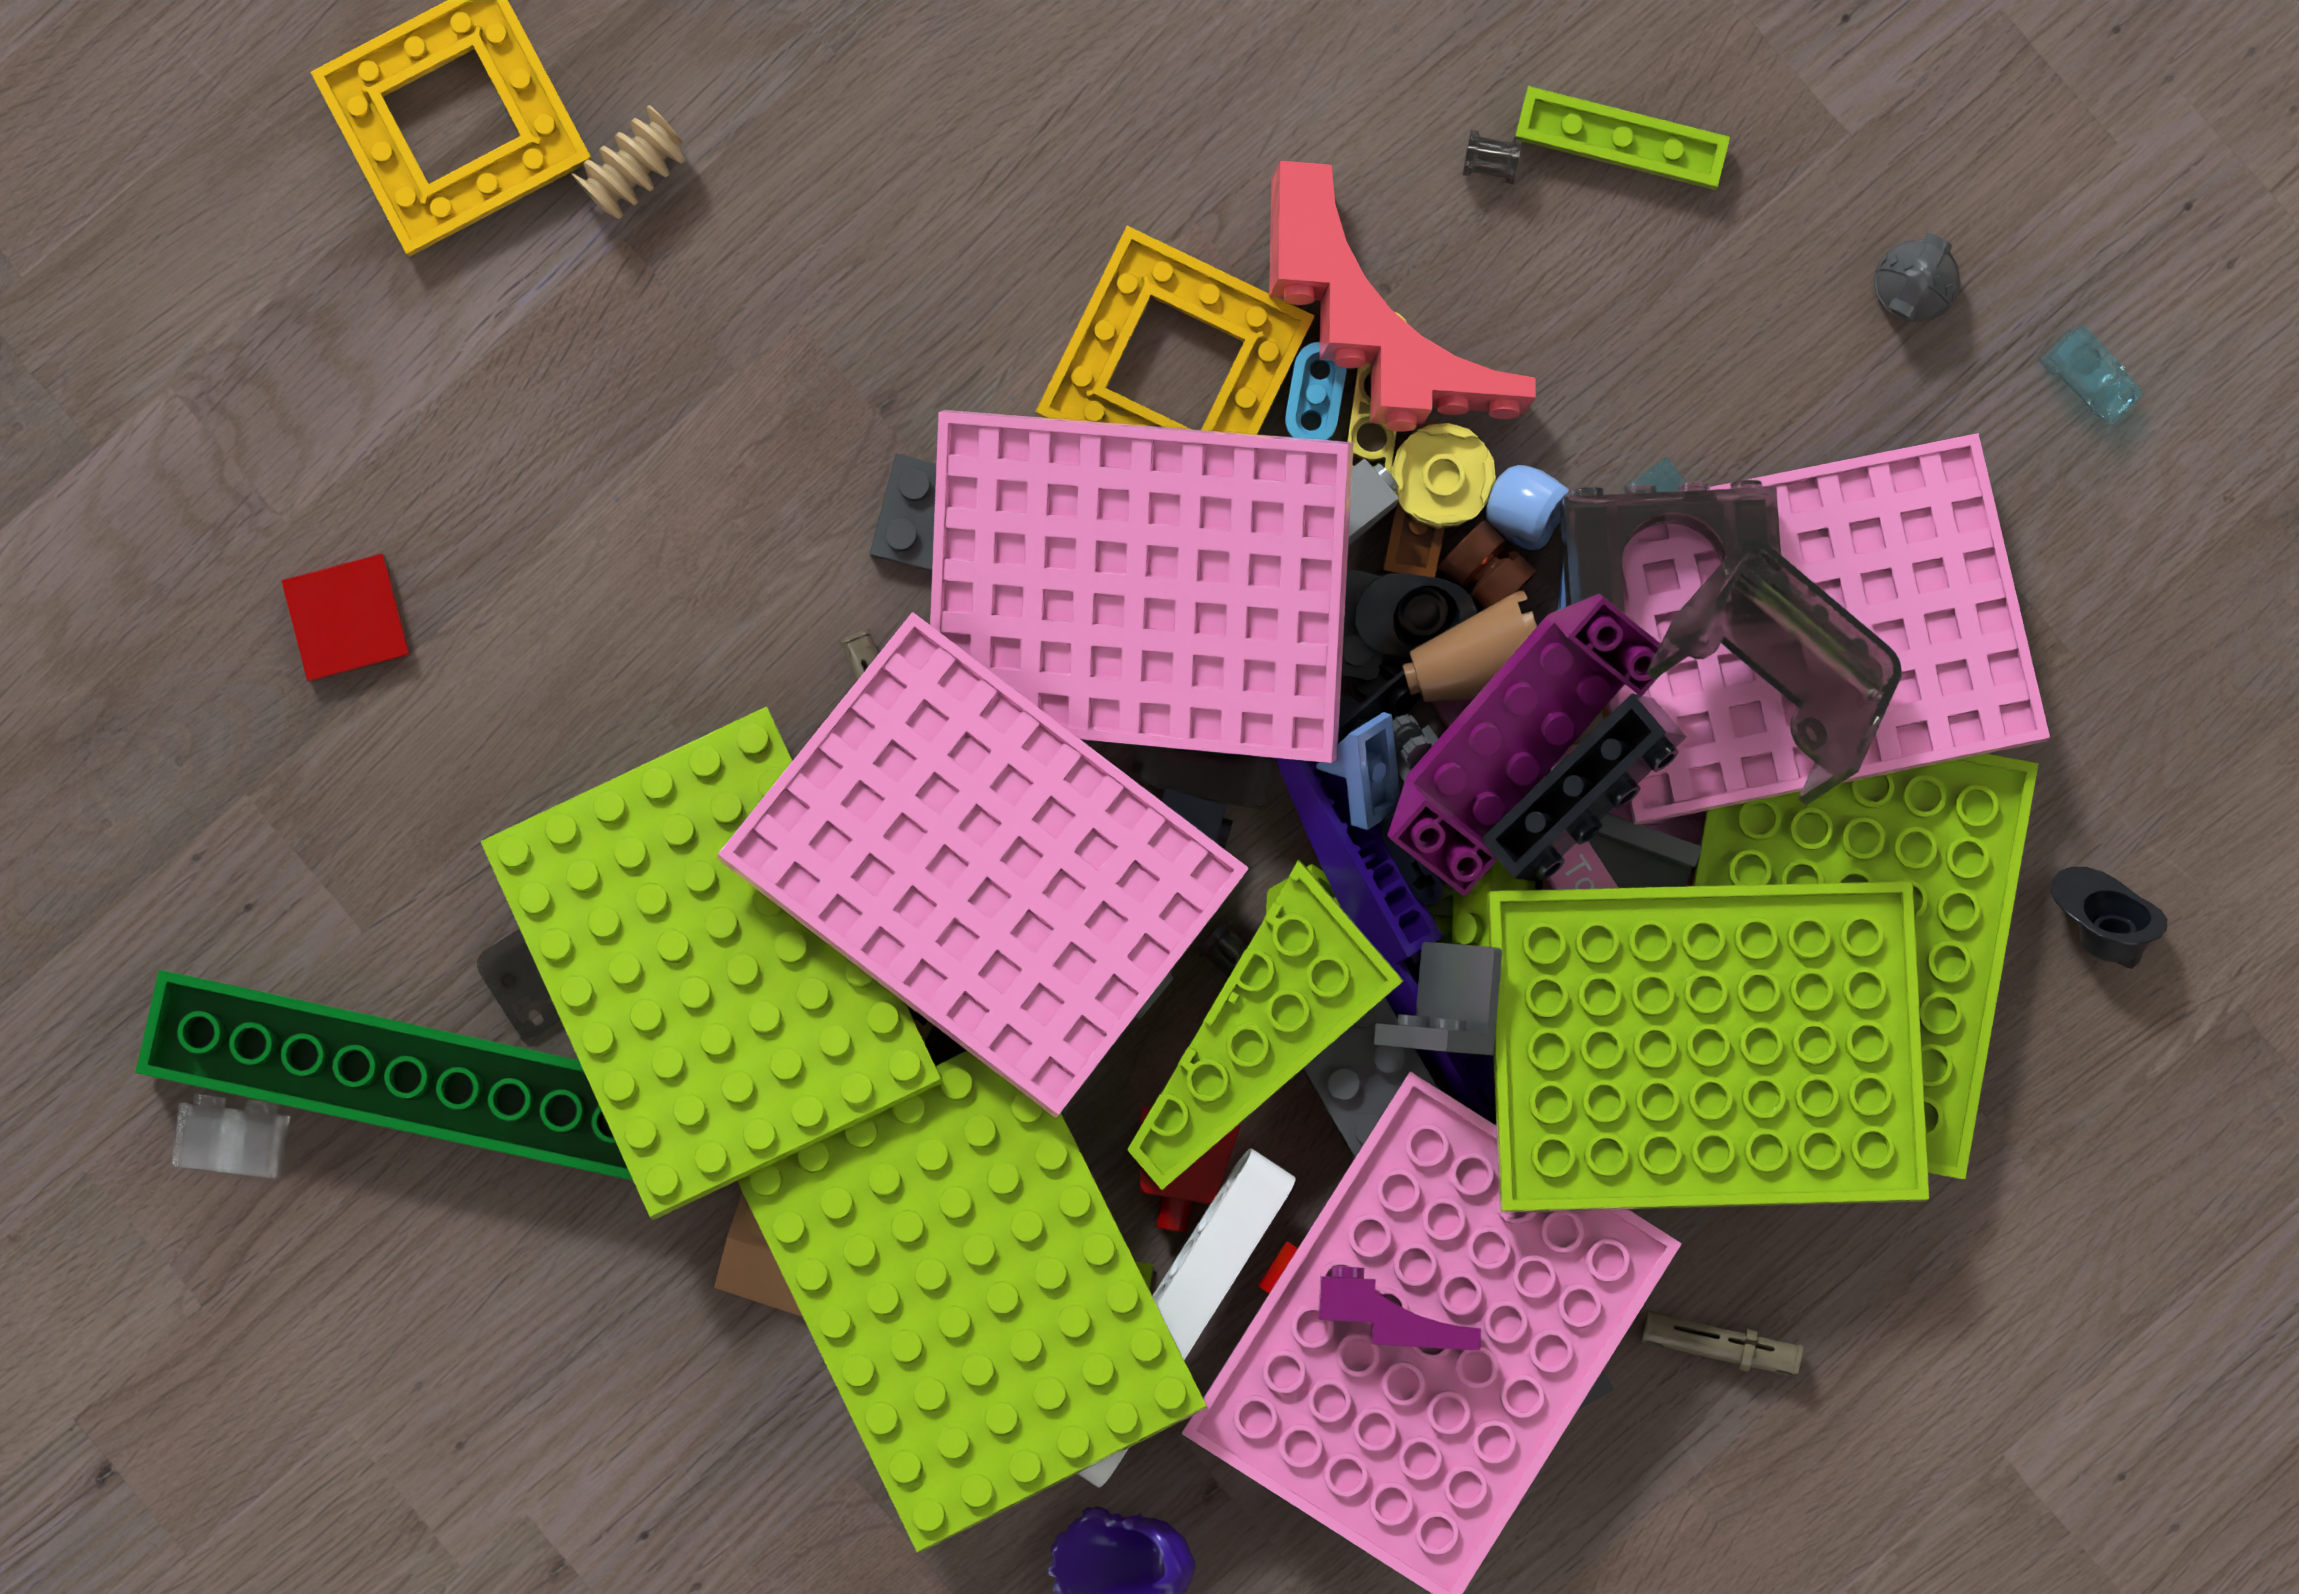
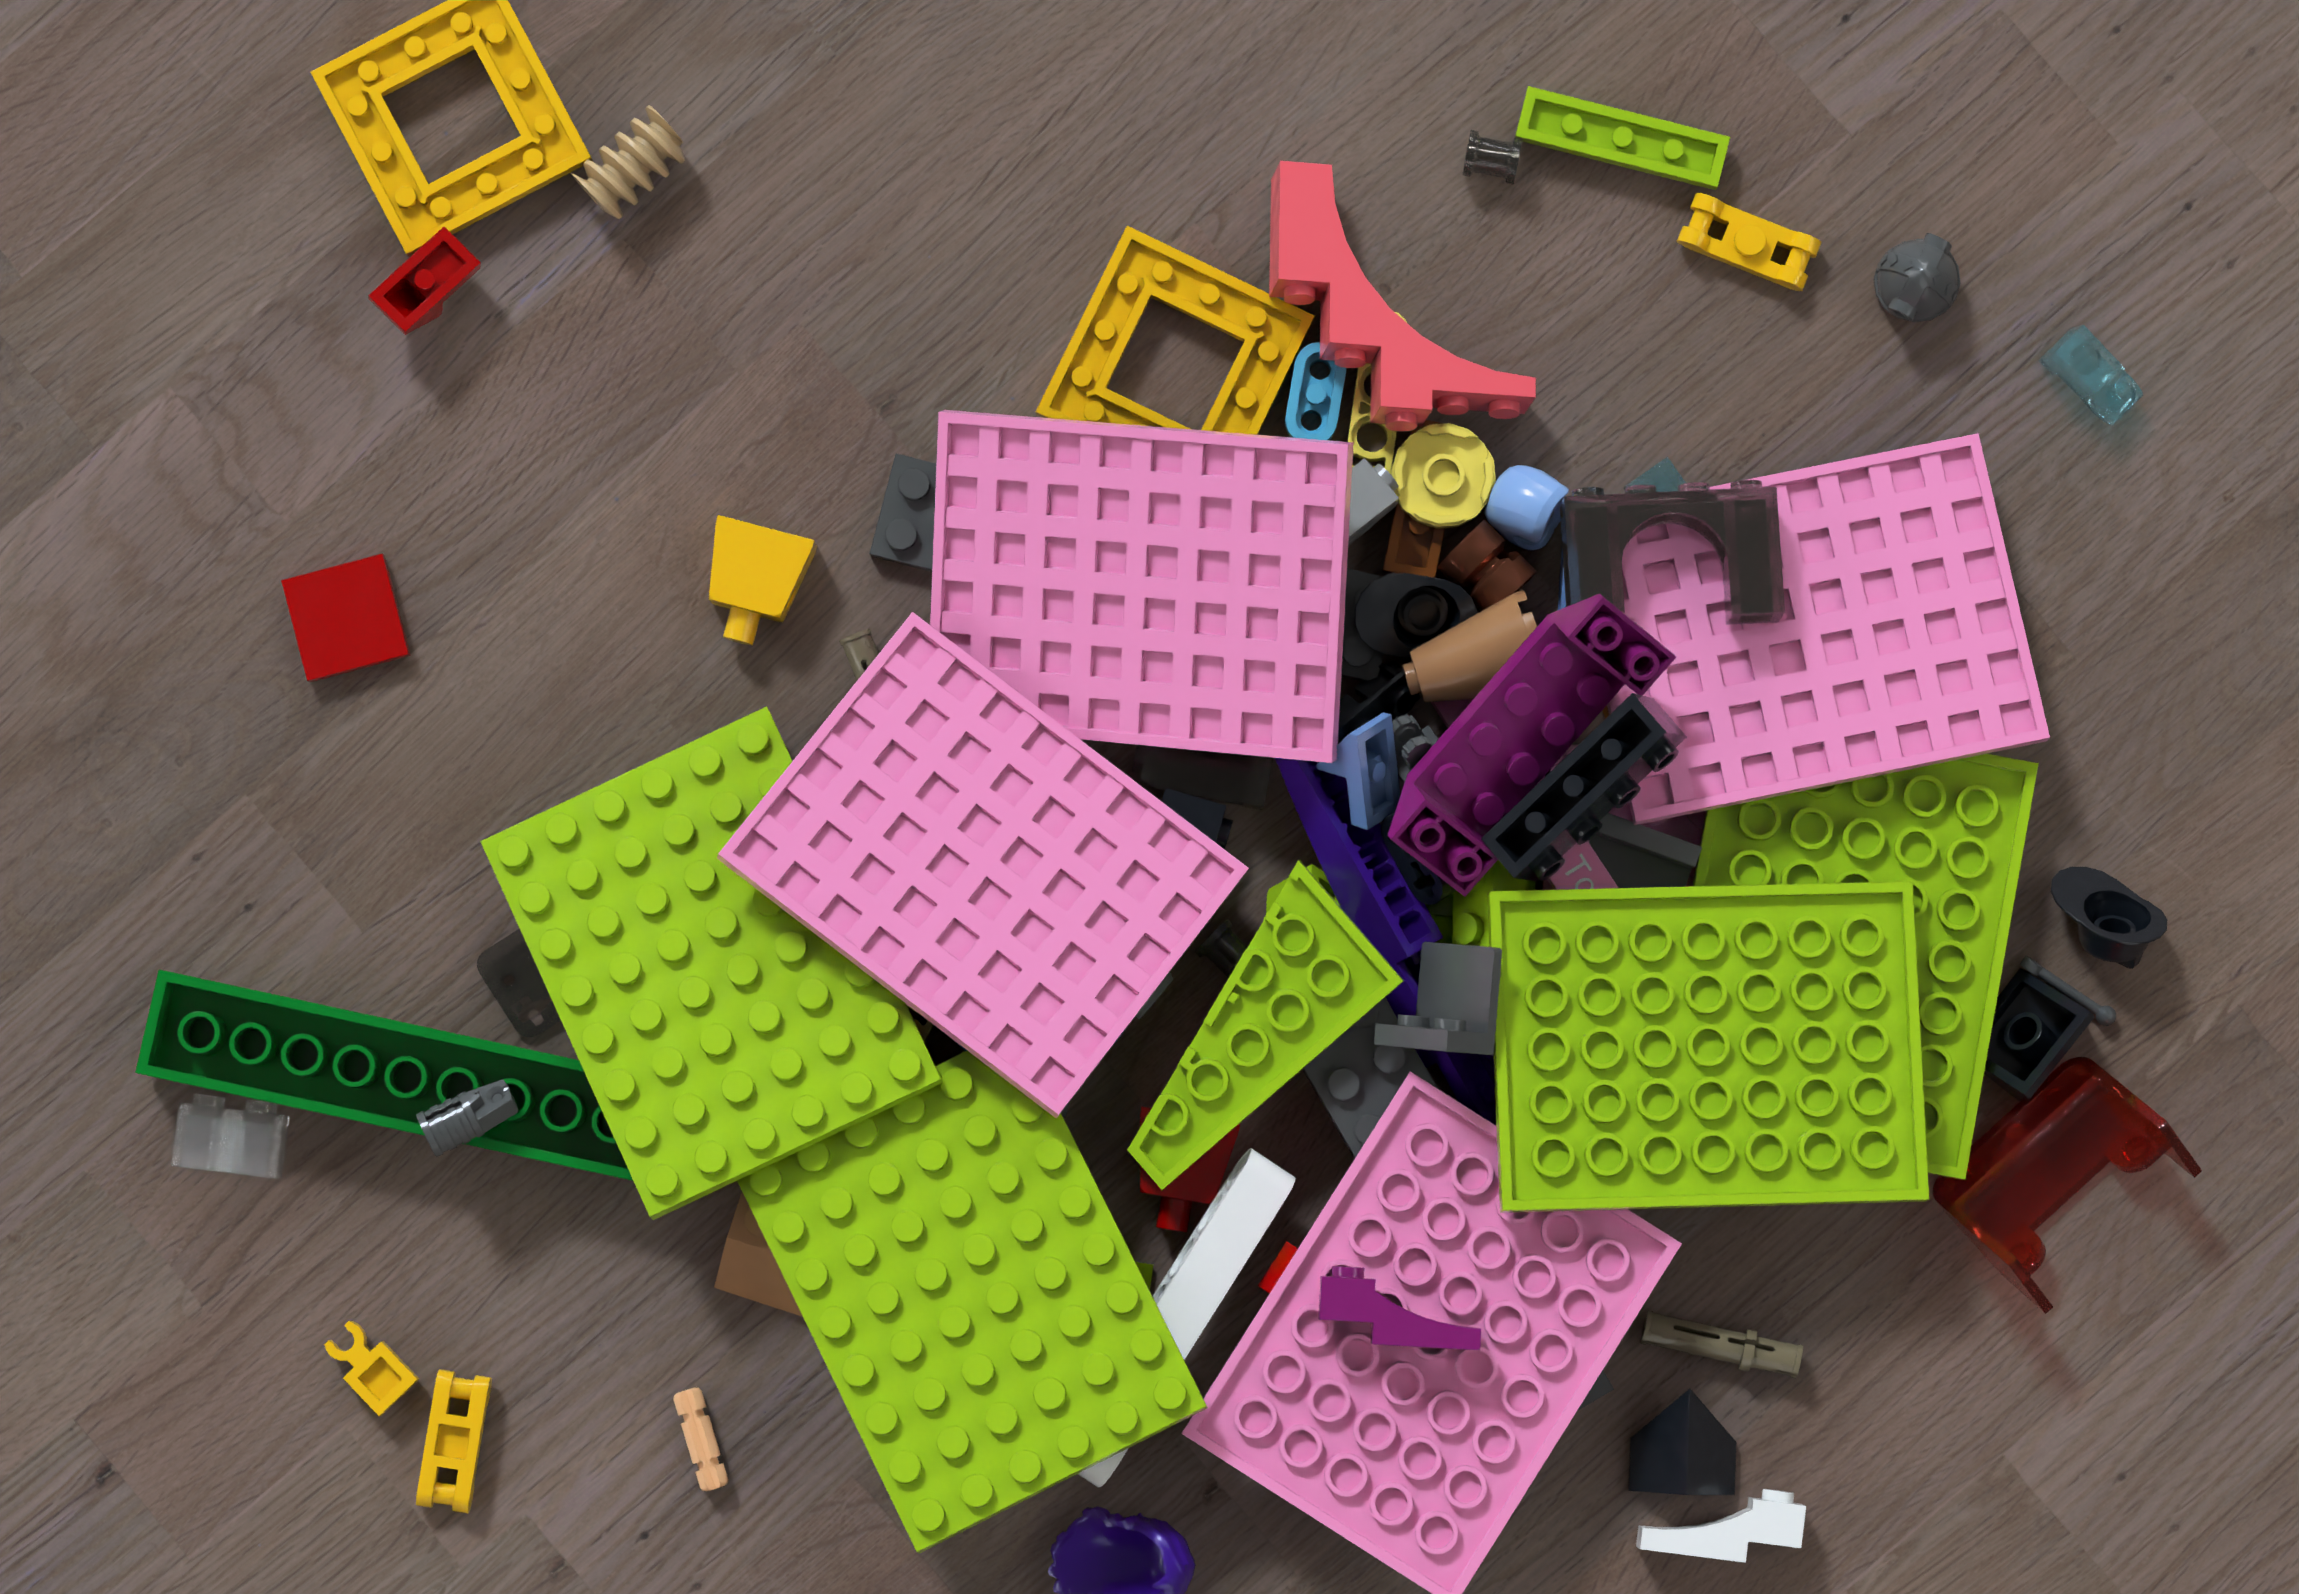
(376, 1373): none -> yellow plate
(425, 281): none -> red slope
(453, 1441): none -> yellow plate
(466, 1116): none -> dark grey hinge
(700, 1439): none -> light nougat axle
(755, 574): none -> yellow torso
(1683, 1452): none -> black slope
(1748, 242): none -> yellow plate
(1765, 1521): none -> white slope
(1801, 646): clear smoke windscreen -> none
(2031, 1034): none -> black slope
(2044, 1157): none -> clear red windscreen
(2104, 1014): none -> dark grey hinge

